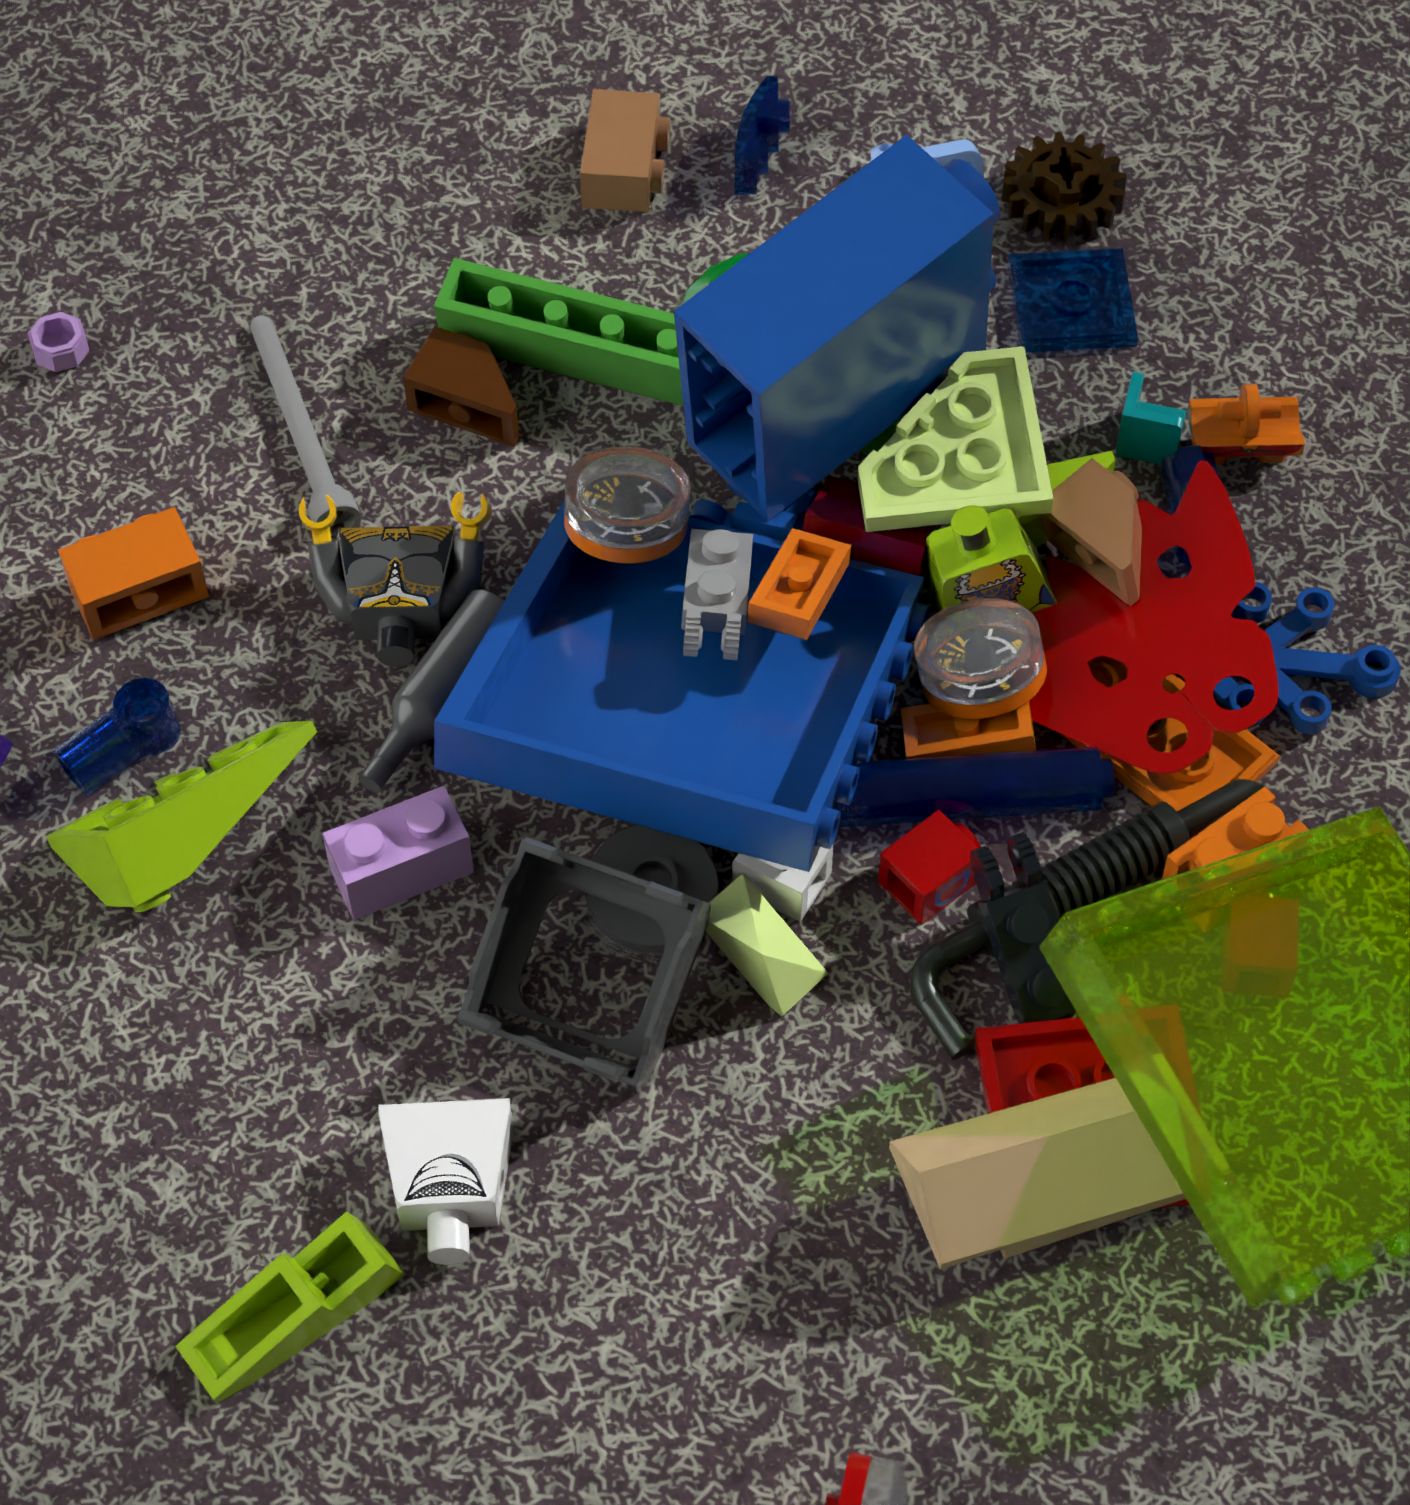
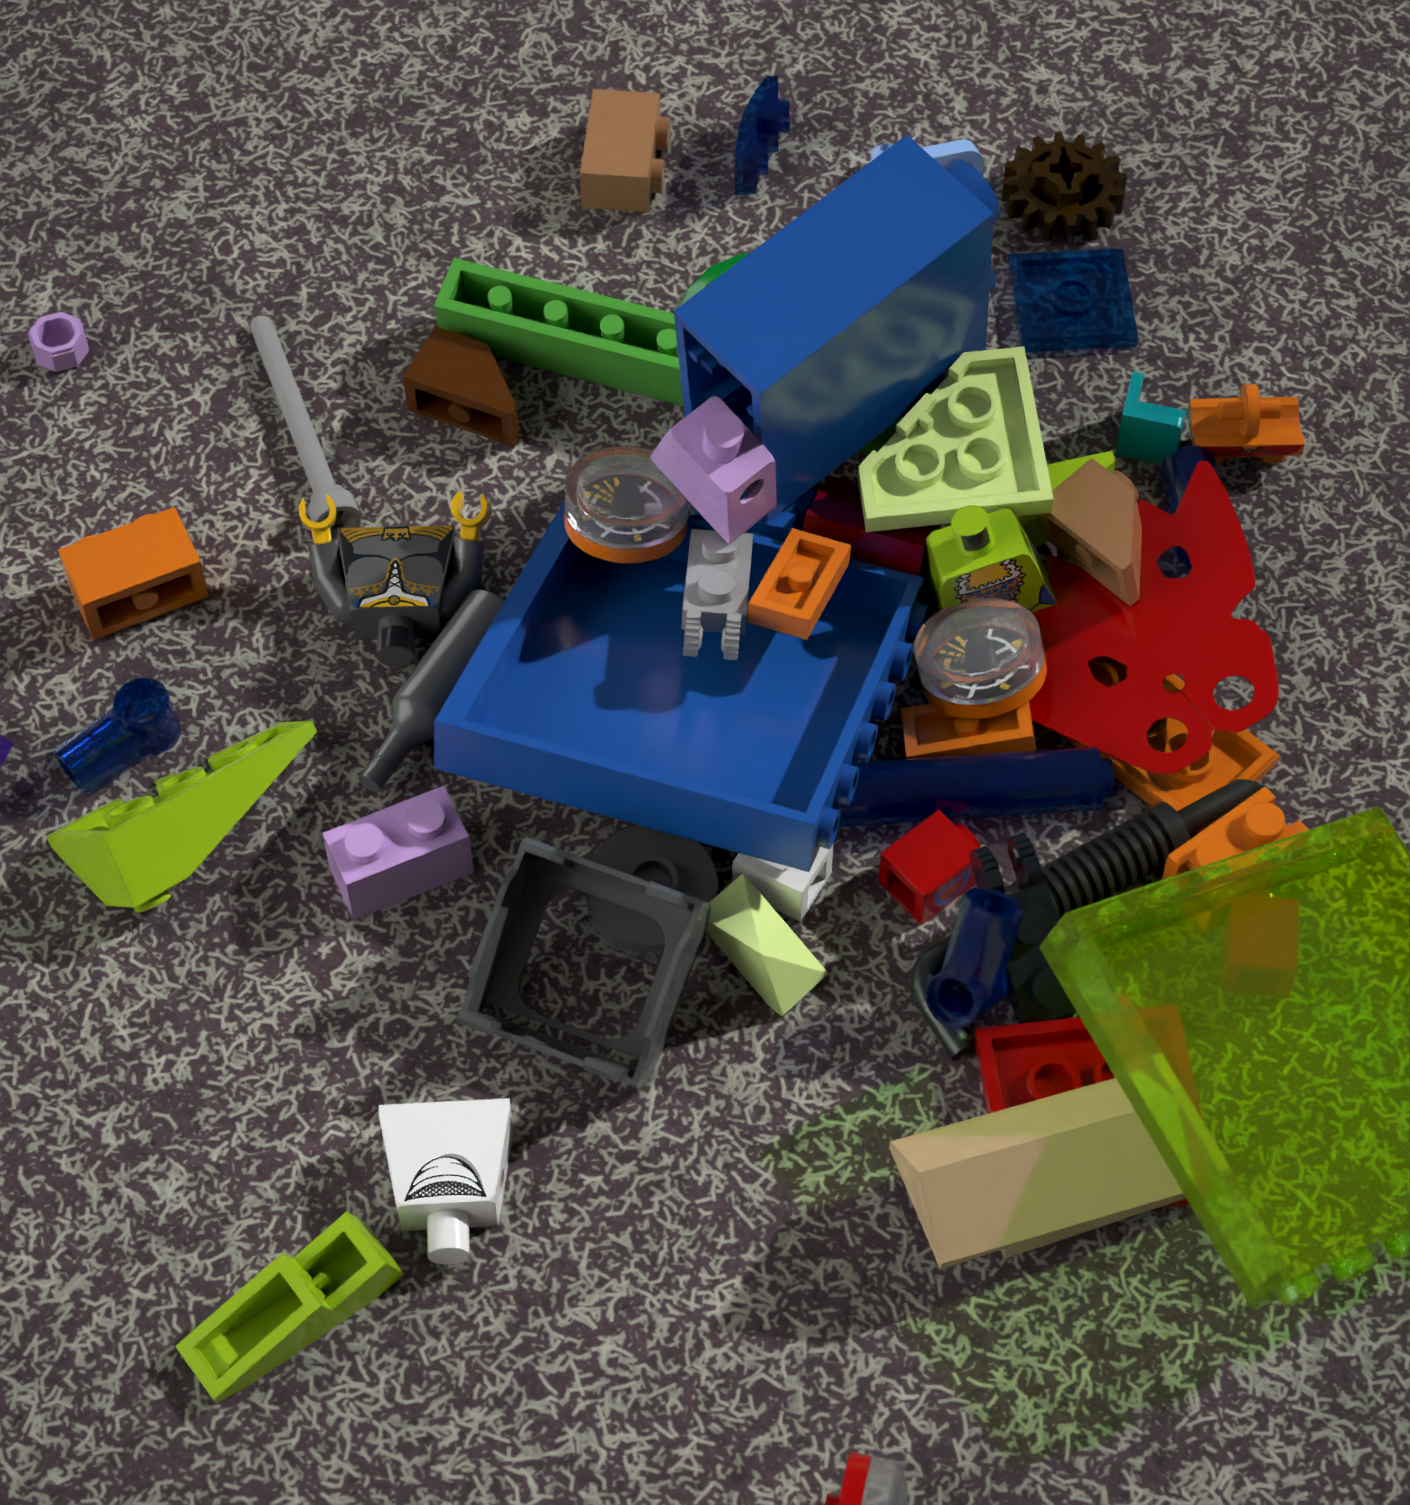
(712, 464): none -> lavender torso
(975, 957): none -> clear blue piece
(1307, 662): blue plant -> none

